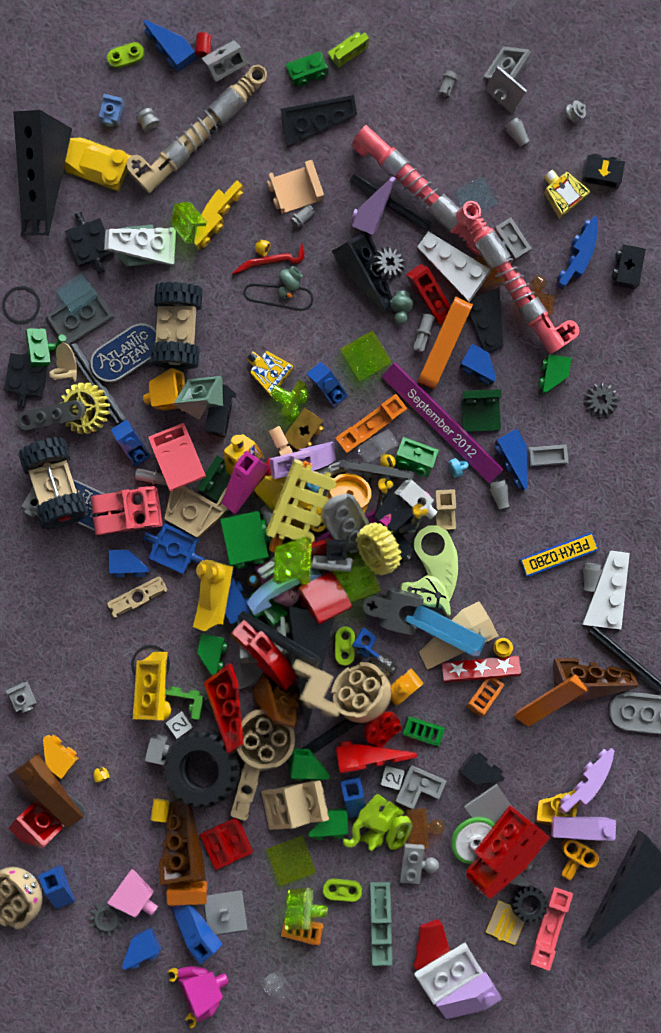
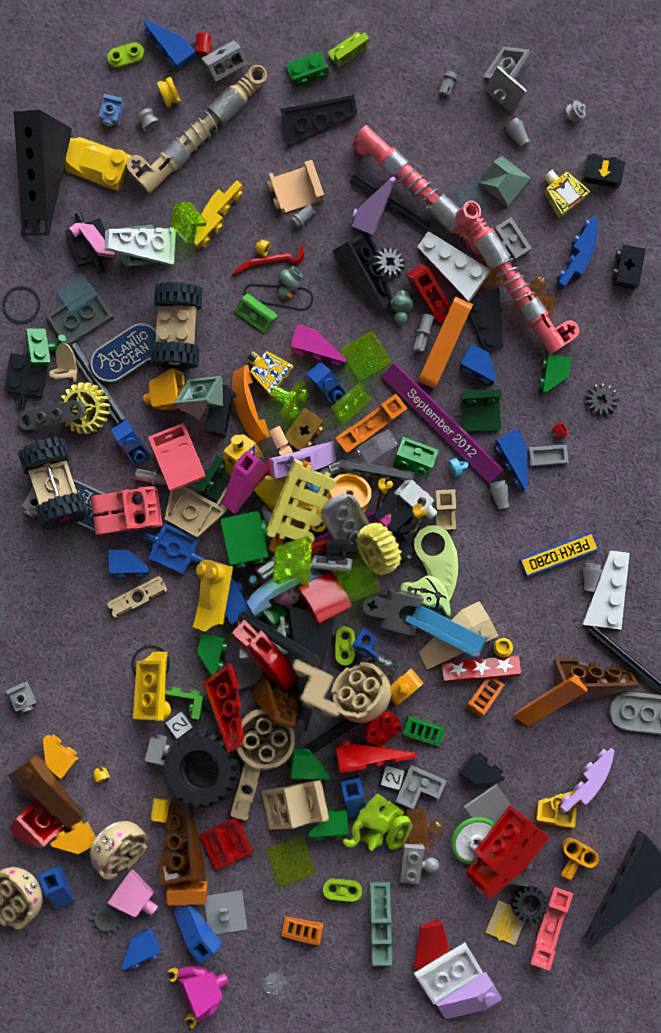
(76, 840): none -> light orange slope
(93, 237): none -> bright pink piece
(111, 845): none -> tan cylinder
(168, 92): none -> yellow wheel
(245, 406): none -> orange slope
(255, 313): none -> bright green slope
(301, 909): clear neon green plate -> none
(312, 343): none -> dark pink slope
(351, 403): none -> clear neon green bracket
(383, 461): yellow hinge -> none
(504, 180): none -> sand green slope
(560, 430): none -> red hinge
(584, 828): lavender slope -> none

